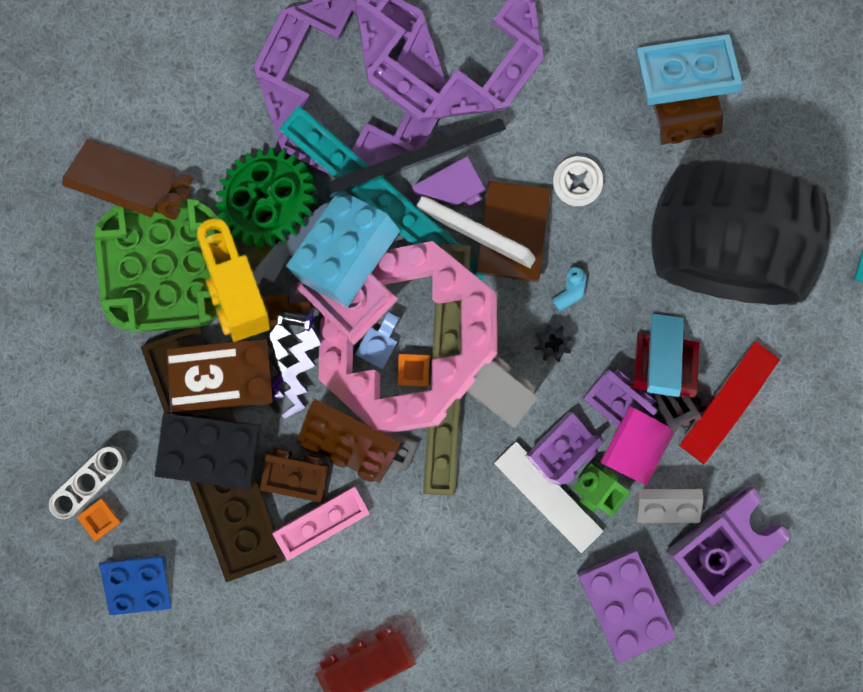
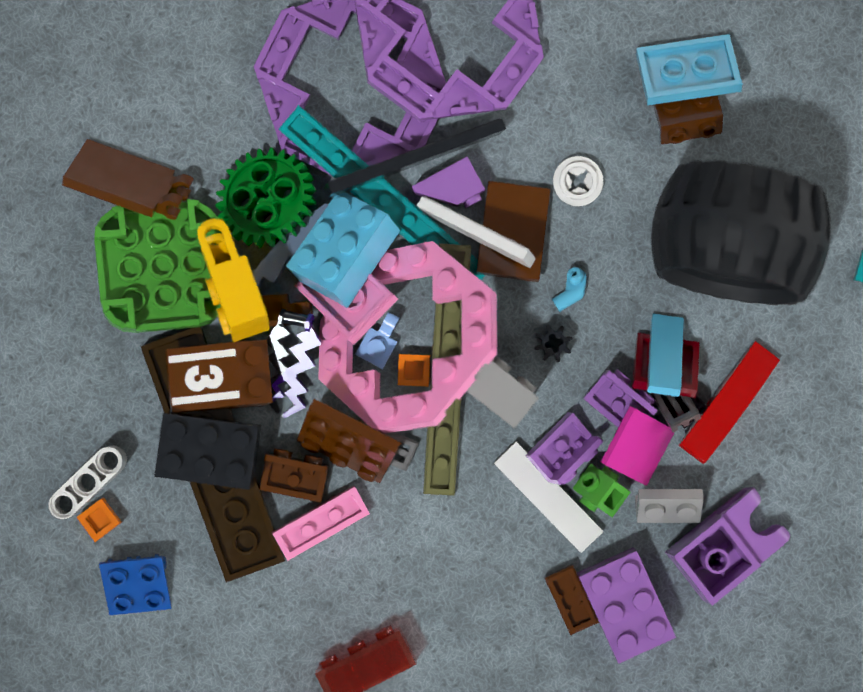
(571, 599): none -> reddish brown plate

